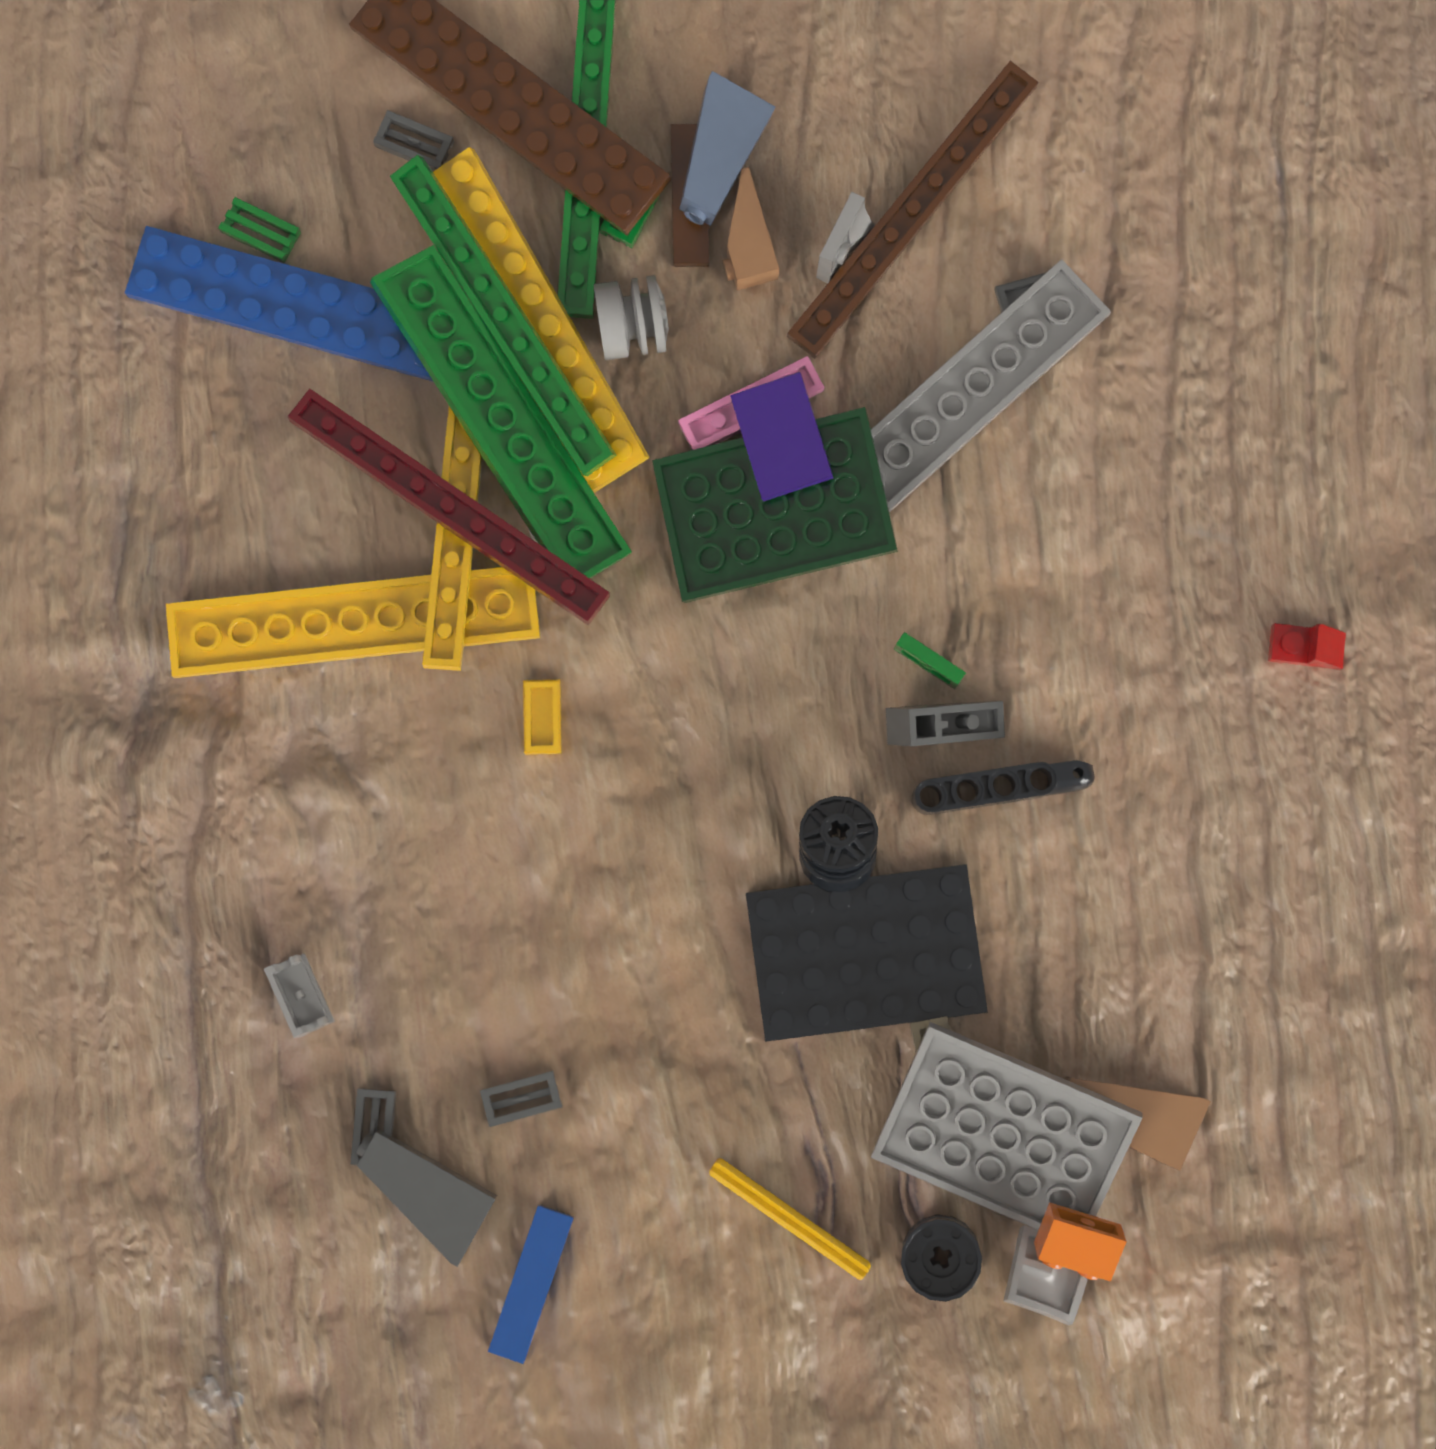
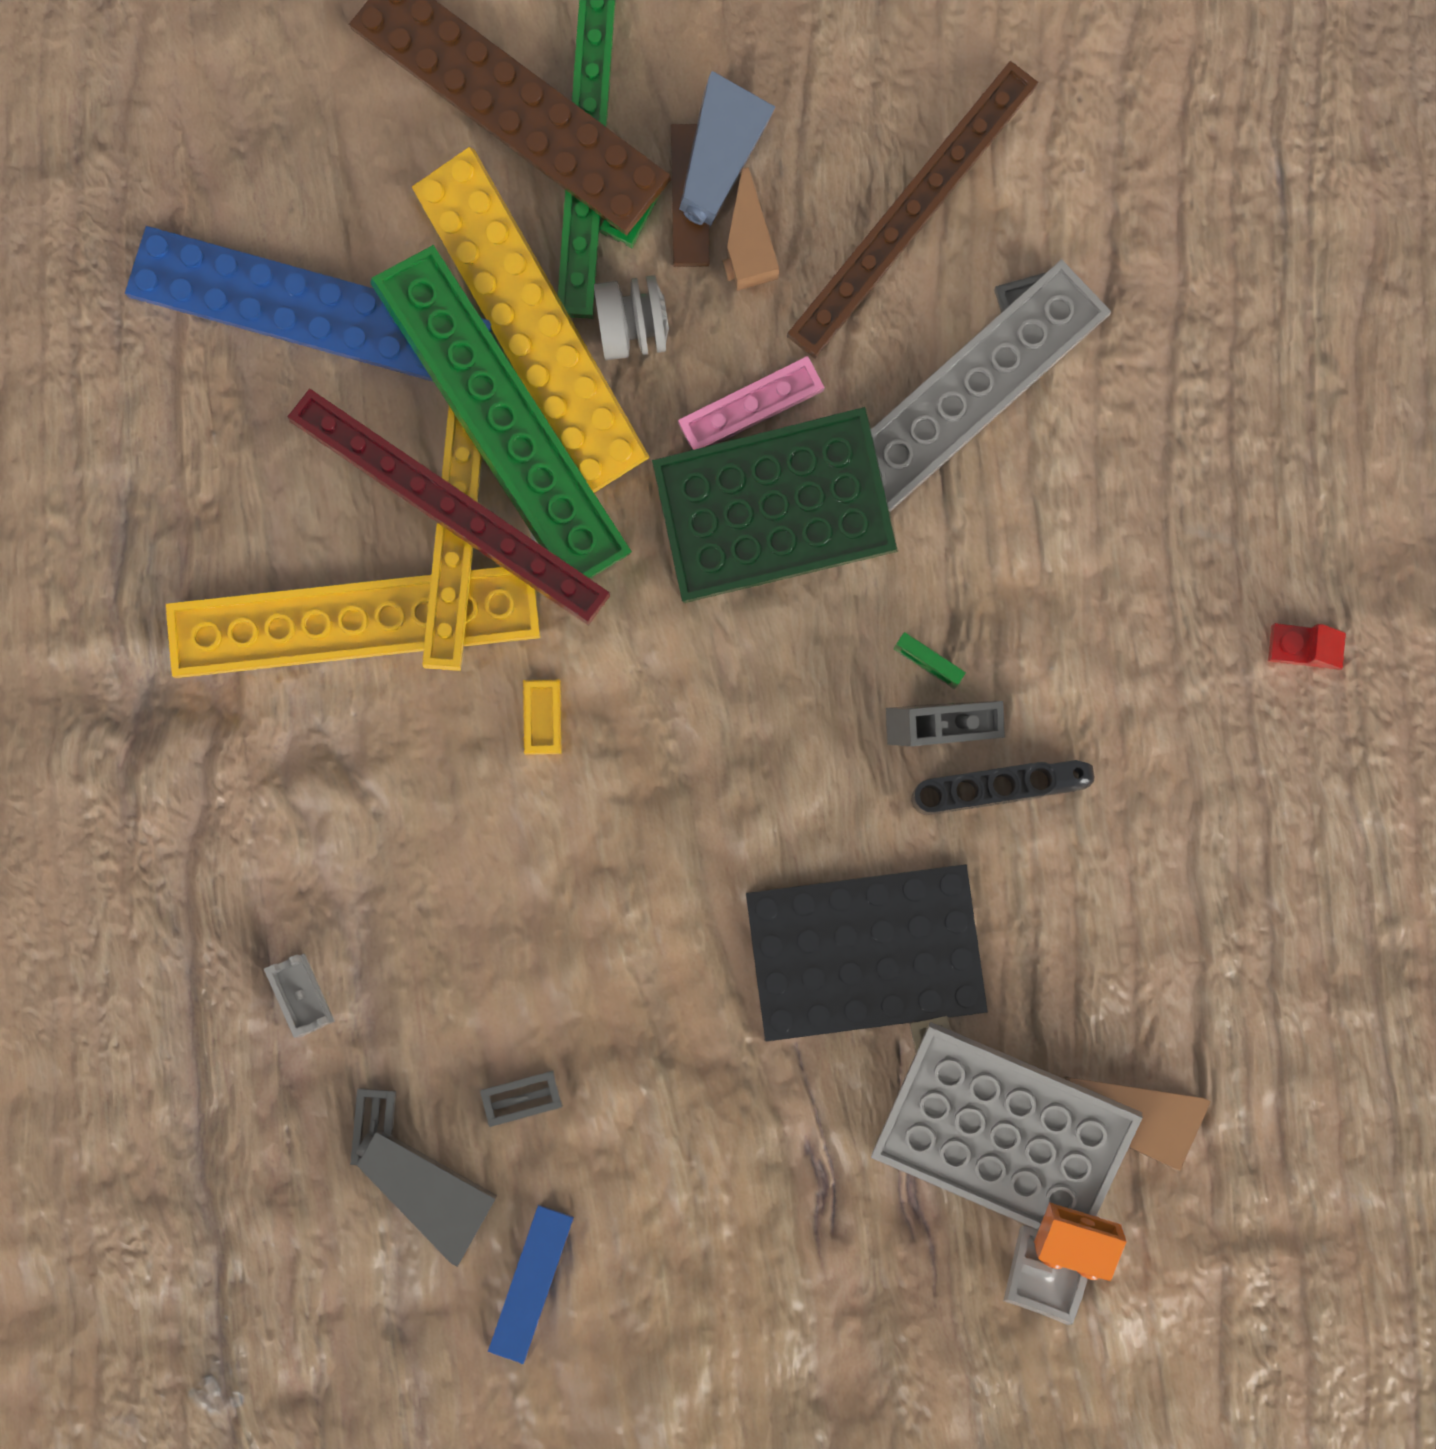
(233, 216): green tile -> none
(417, 128): dark grey tile -> none
(503, 316): green plate -> none
(781, 436): dark purple tile -> none
(790, 1218): yellow axle -> none
(834, 862): black wheel -> none
(846, 235): light grey plate -> none
(932, 1278): black wheel -> none

